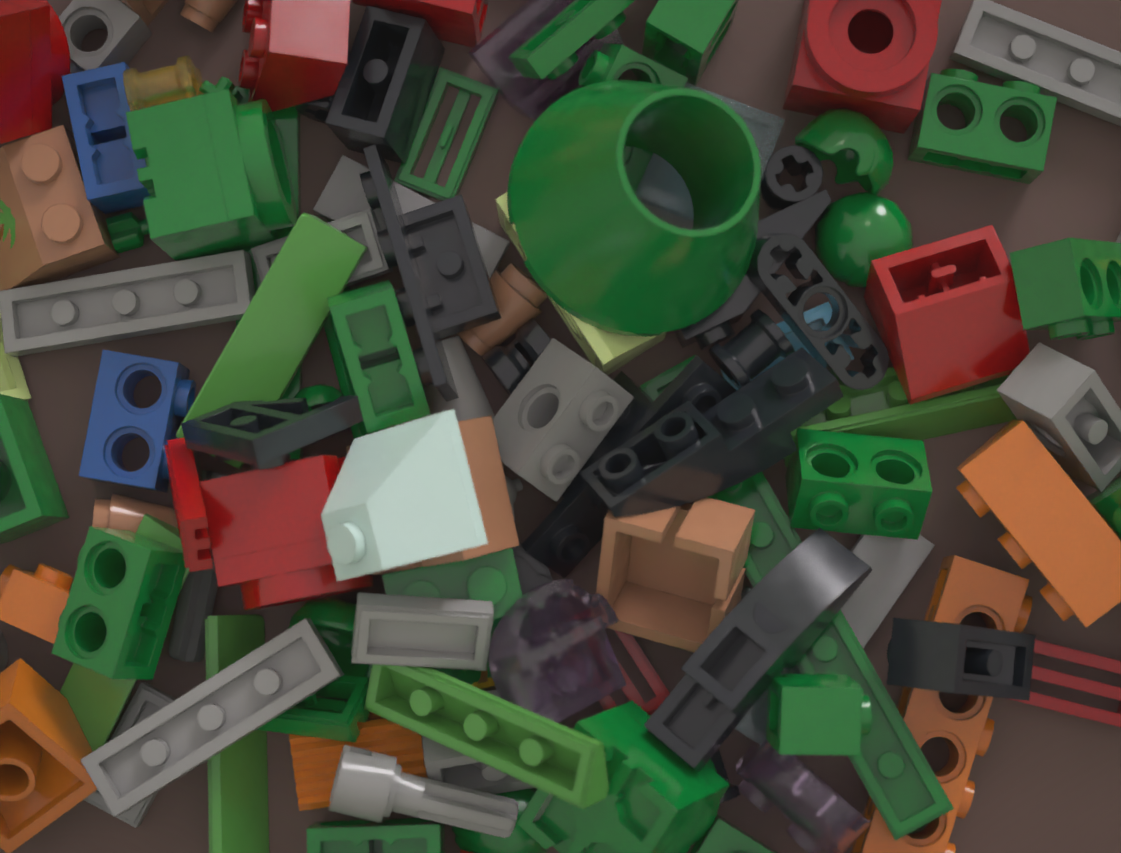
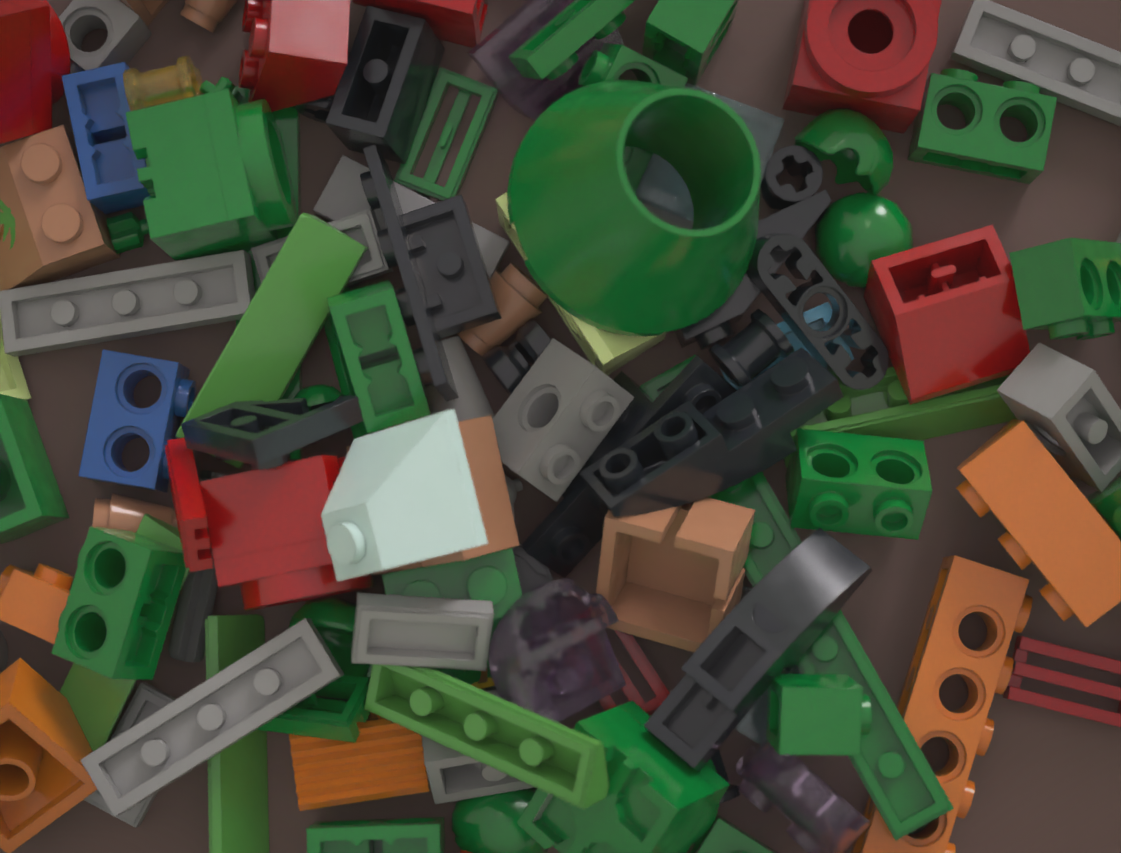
(373, 786): light grey piece -> none
(893, 567): light grey tile -> none
(960, 659): black slope -> none

